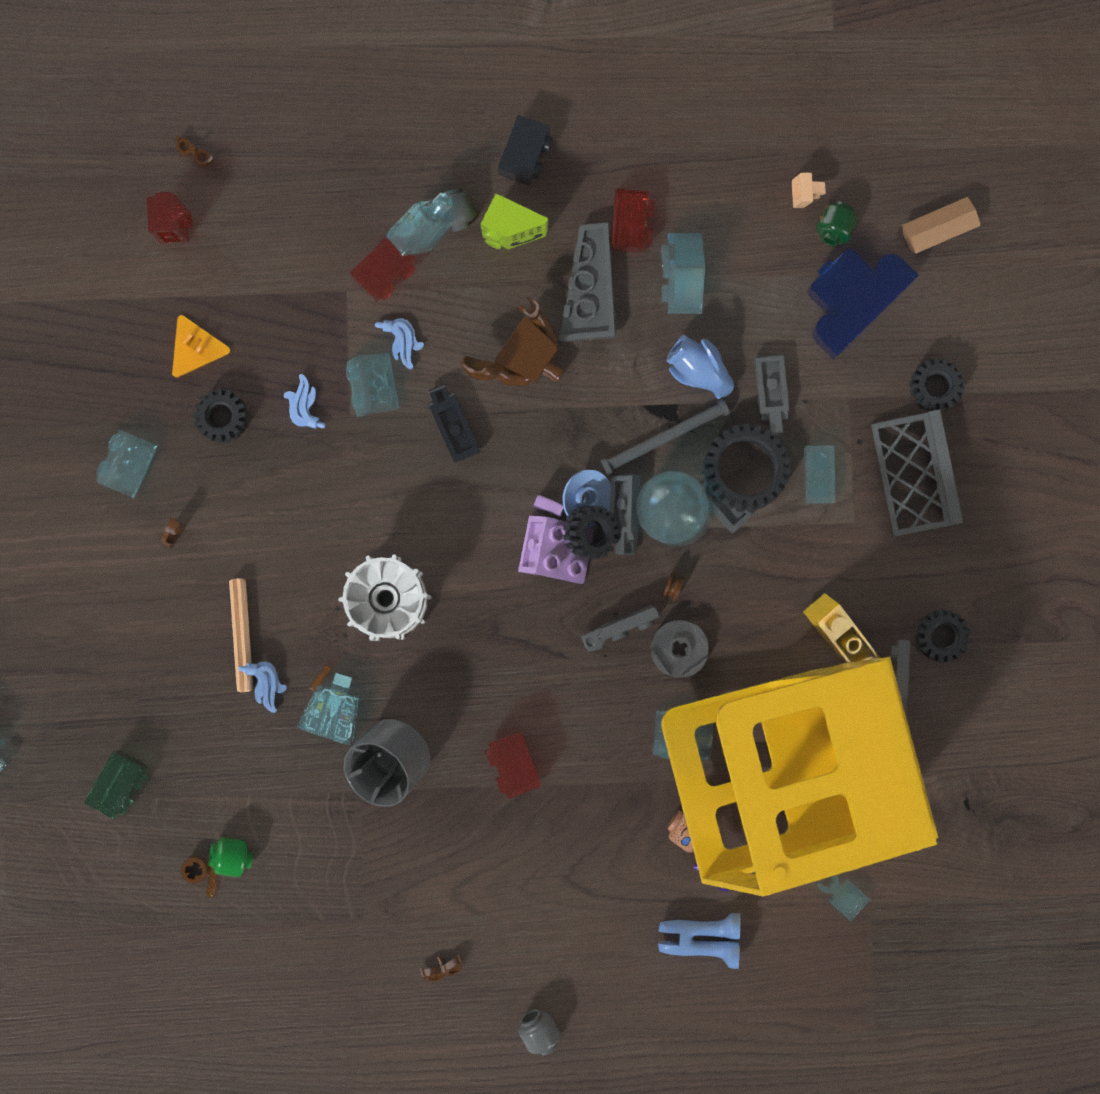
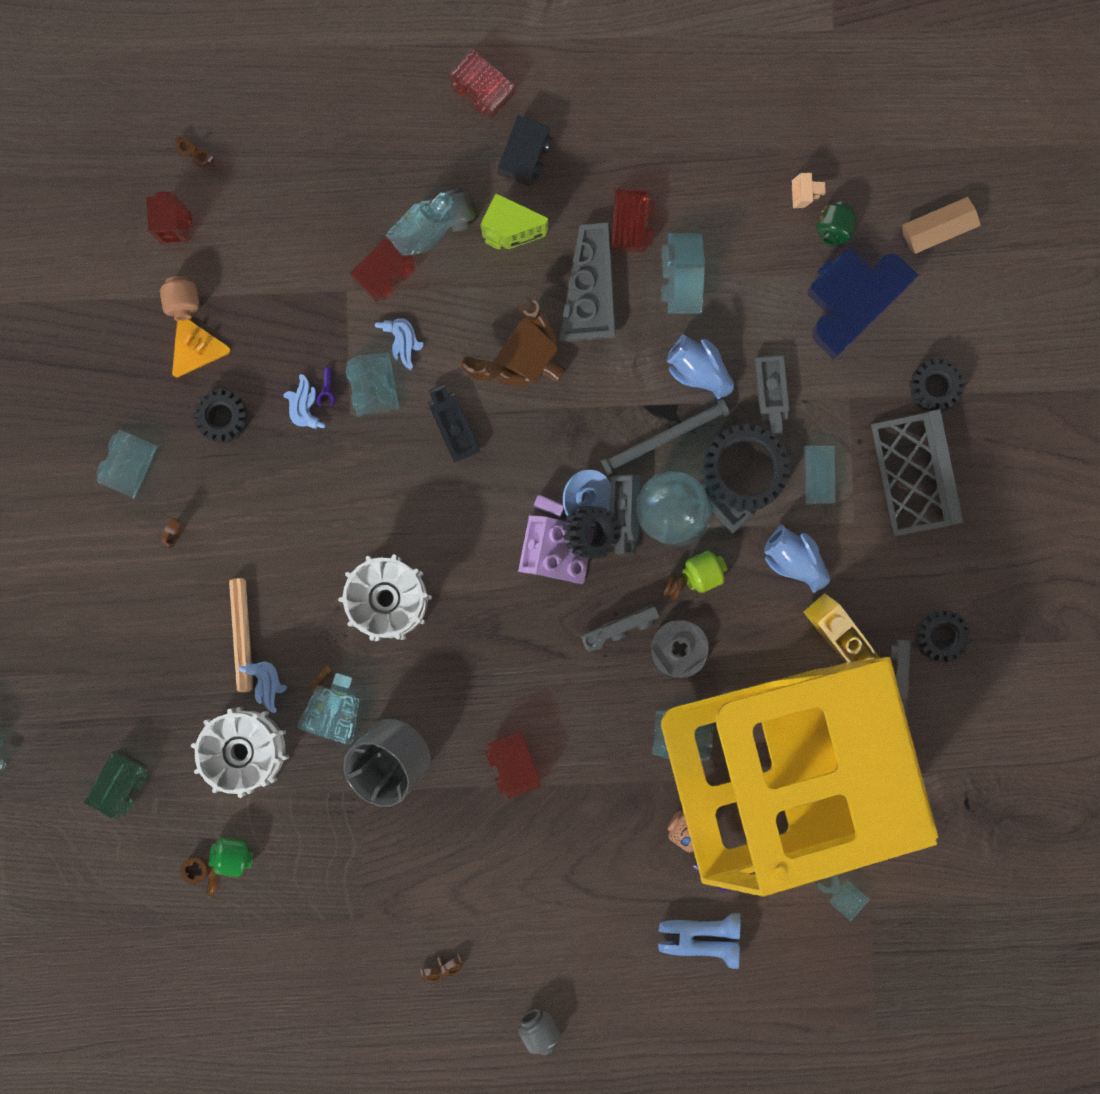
(179, 298): none -> nougat head
(216, 754): none -> white piece
(326, 388): none -> dark purple hand
(481, 84): none -> clear red brick
(704, 571): none -> lime head
(796, 558): none -> medium blue animal

